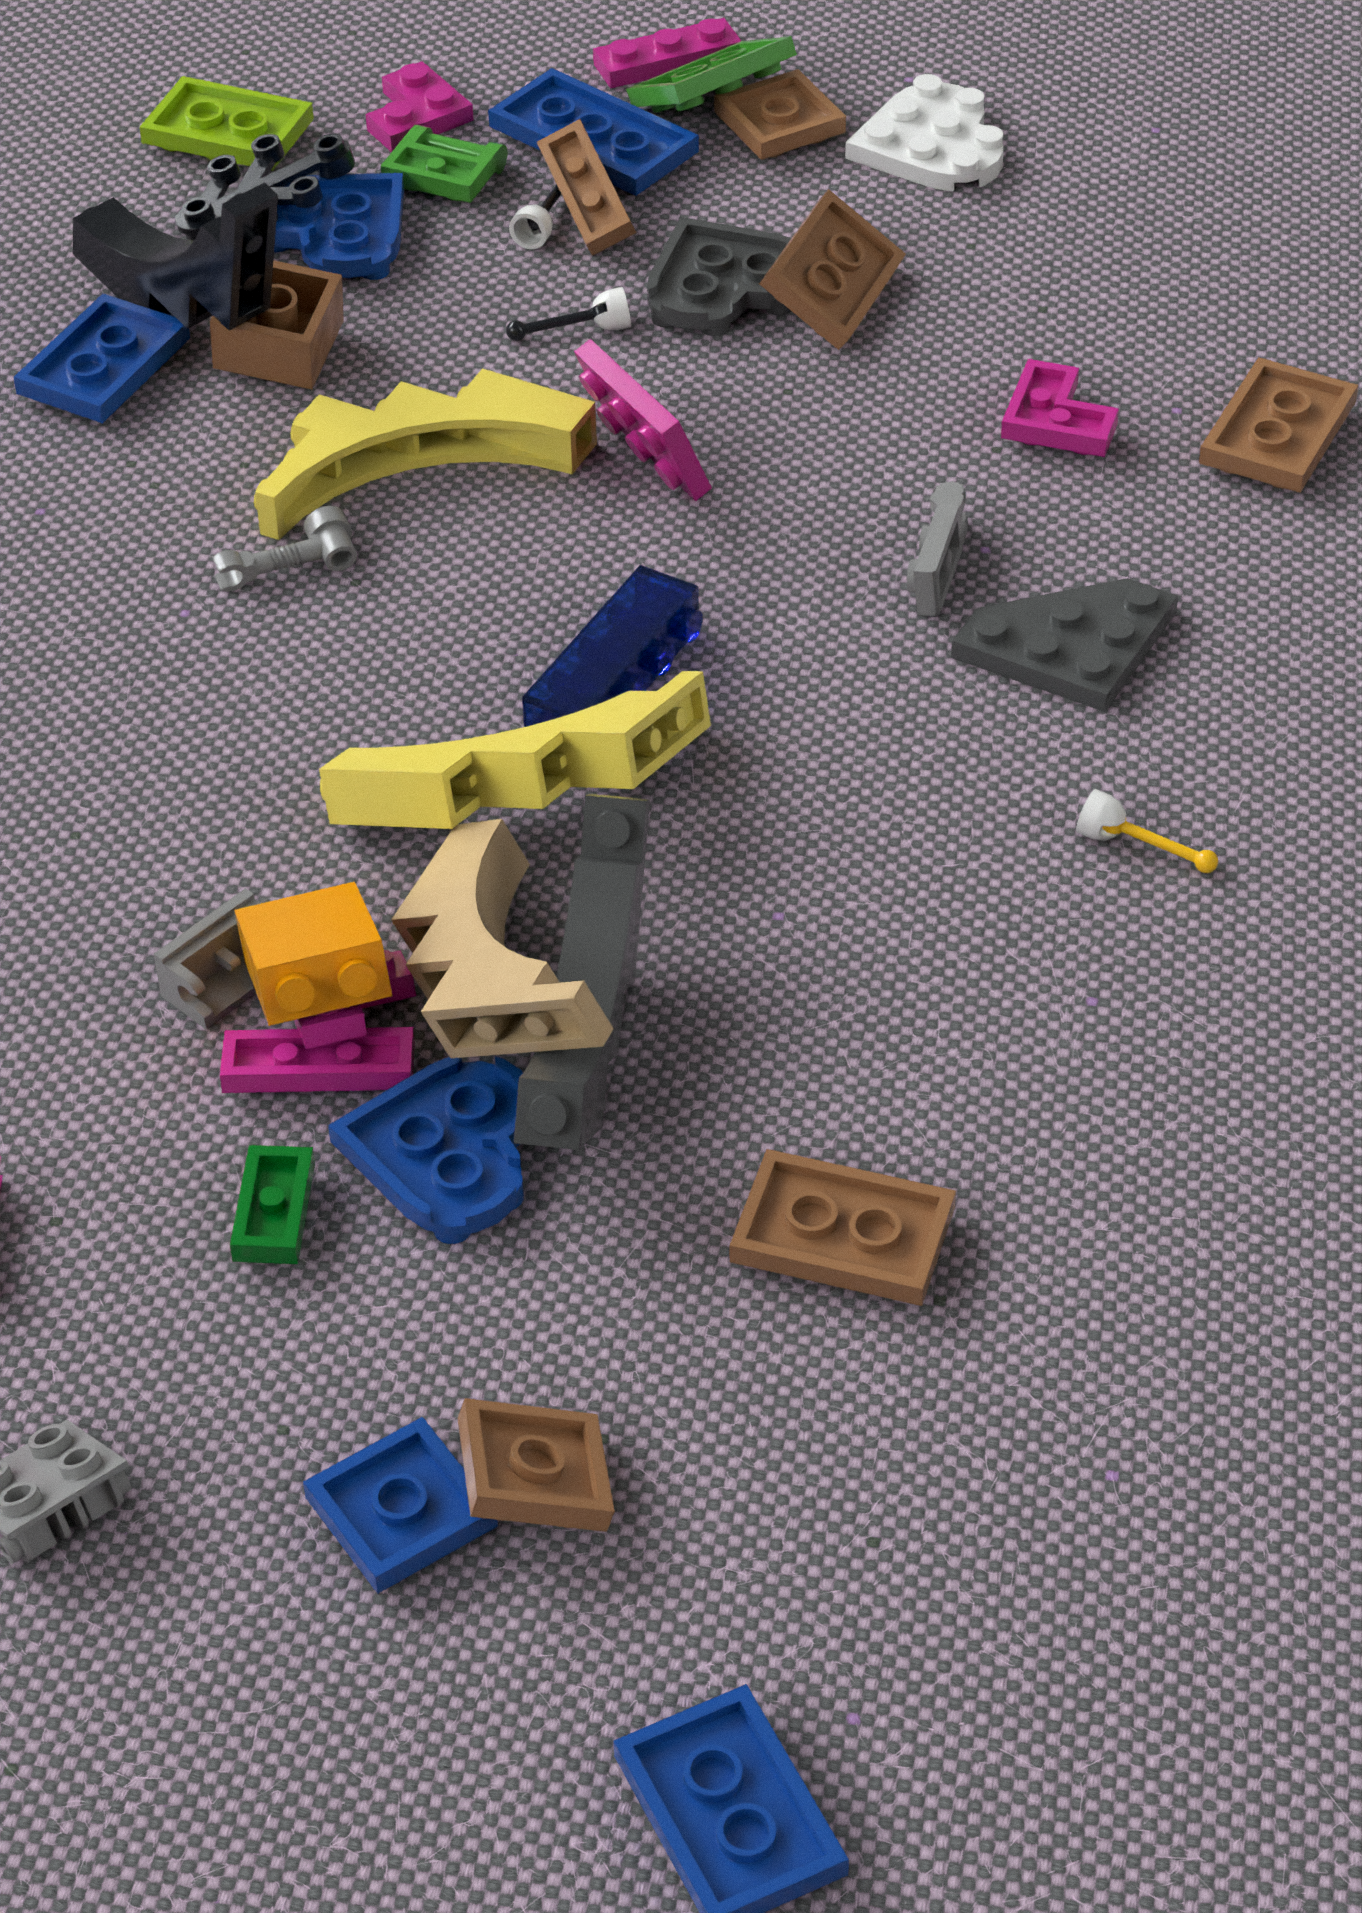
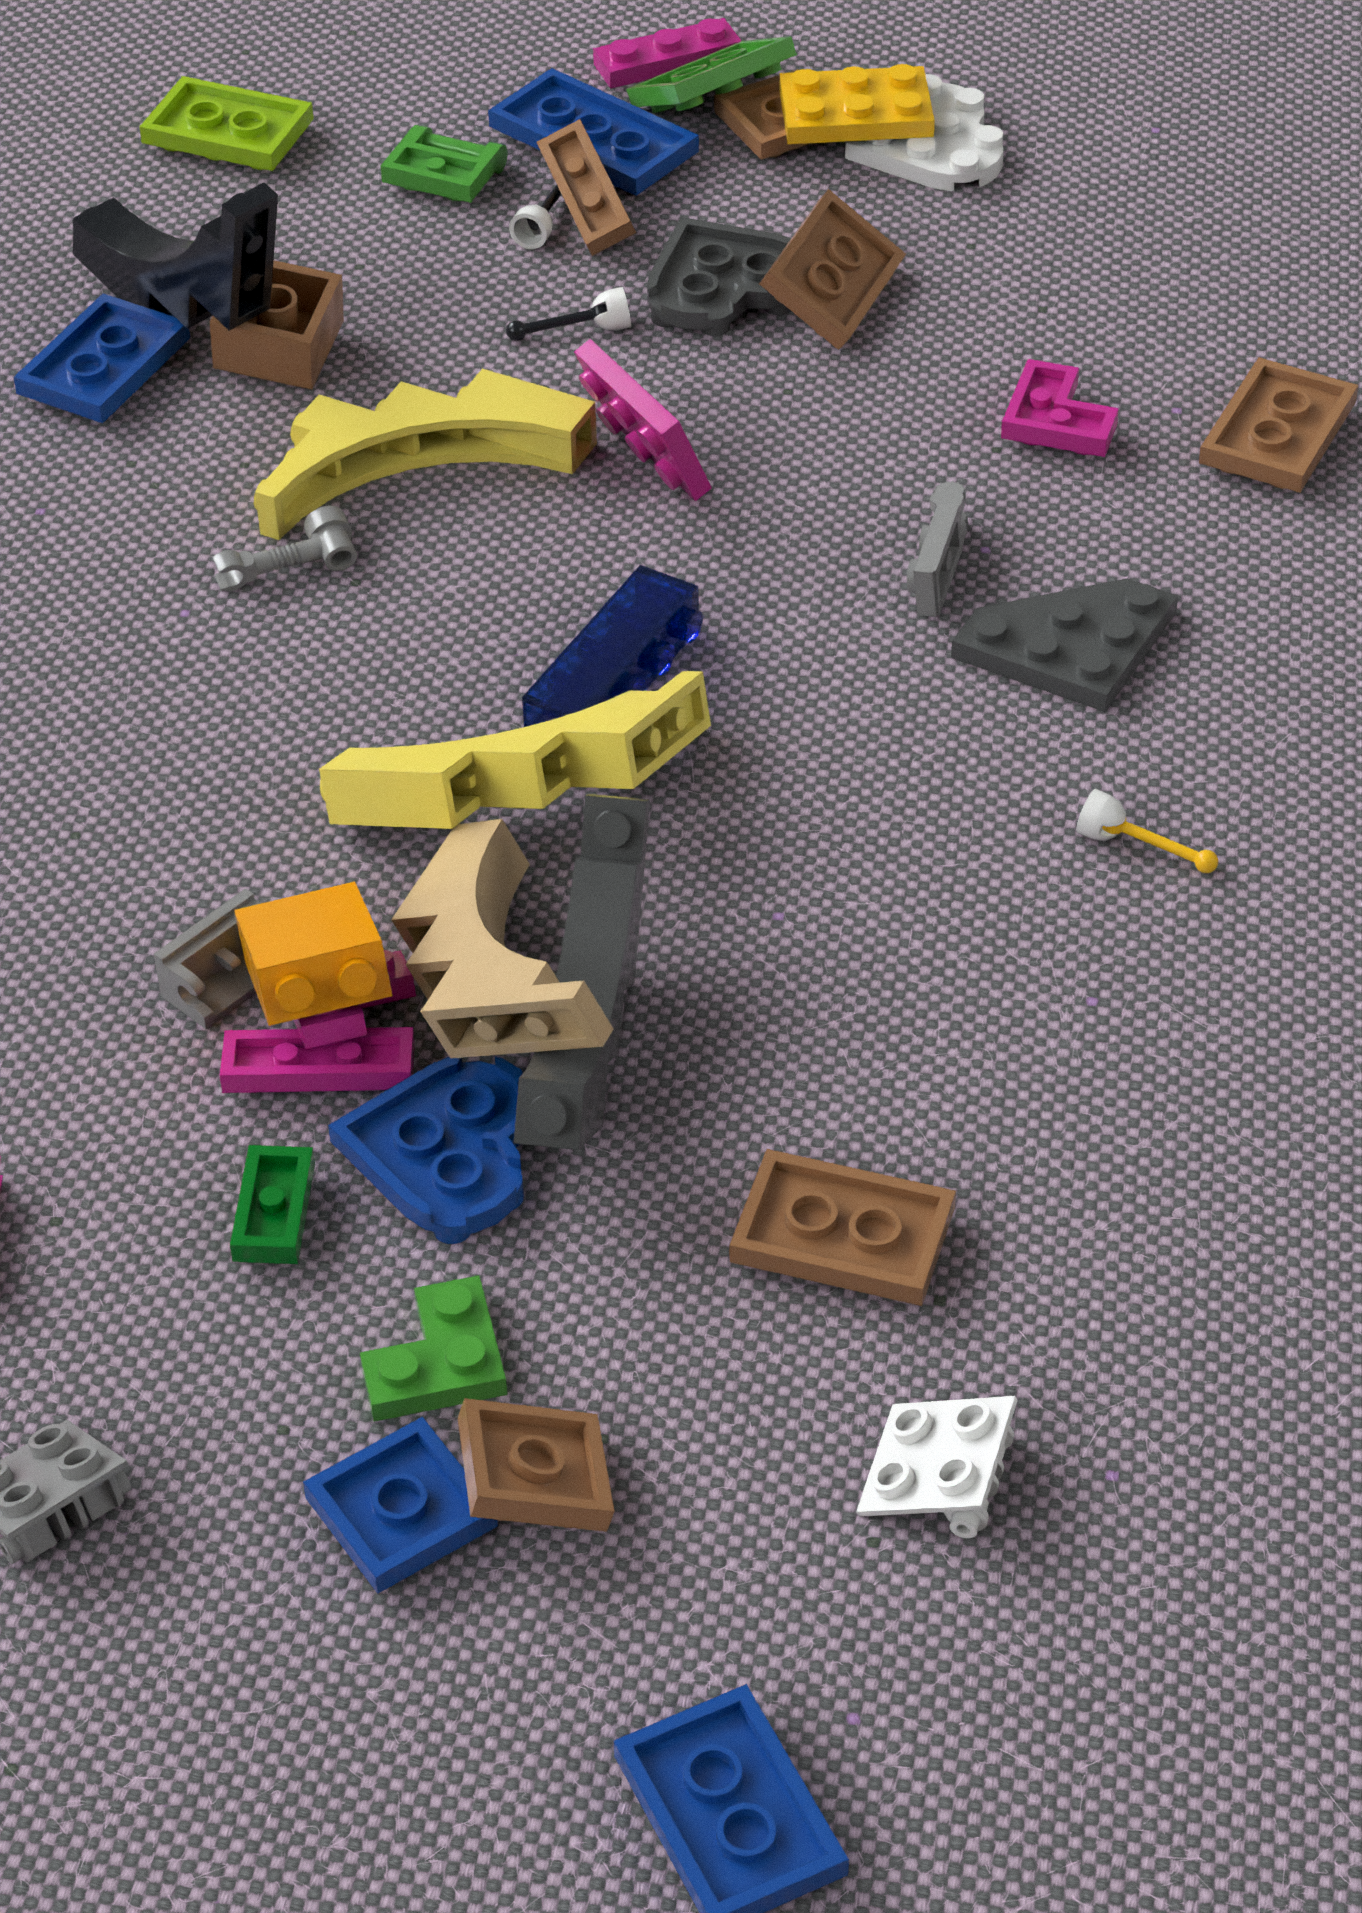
(330, 158): black plant -> none
(350, 229): blue plate -> none
(417, 99): dark pink plate -> none
(451, 1362): none -> bright green plate
(856, 104): none -> yellow plate
(941, 1460): none -> white hinge

